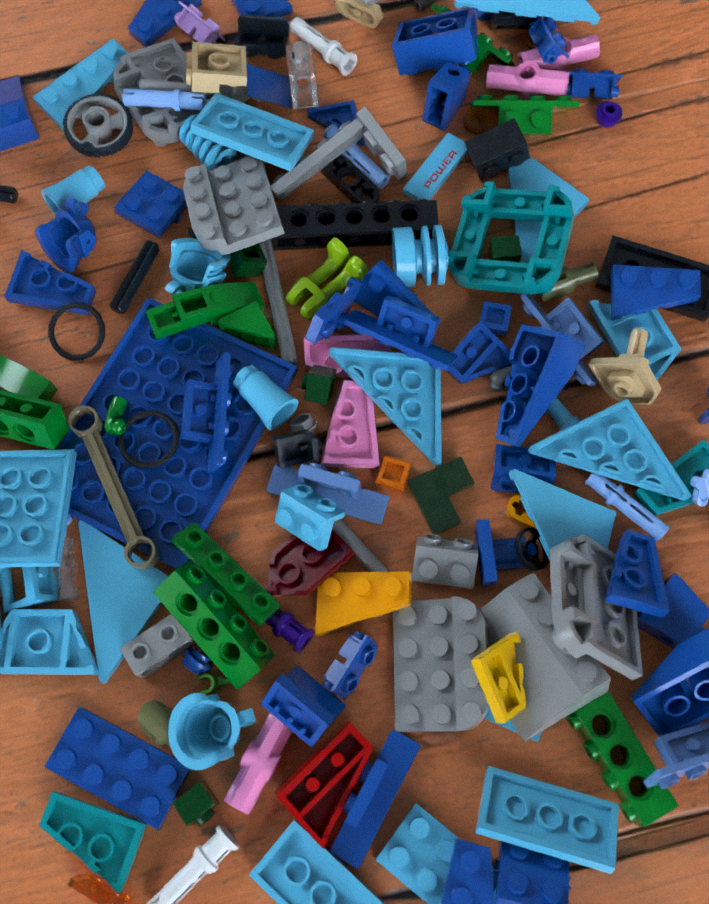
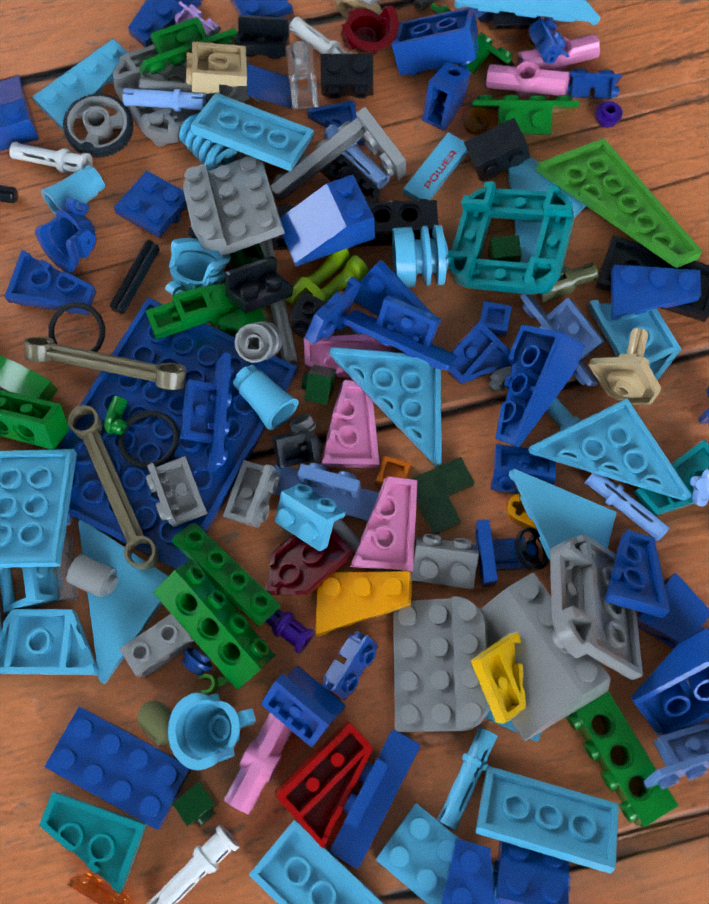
(61, 159): none -> white pin
(92, 576): none -> light grey brick
(166, 375): none -> dark tan piece
(175, 42): none -> green bracket
(177, 491): none -> light grey bracket
(252, 494): none -> light grey bracket
(256, 285): none -> black bracket
(258, 341): none -> light grey wheel
(303, 313): none -> black bracket
(328, 221): none -> blue slope
(347, 75): none -> black bracket
(368, 31): none -> dark red helmet
(390, 529): none -> bright pink wing
(465, 782): none -> medium azure pin
(613, 191): none -> bright green wing

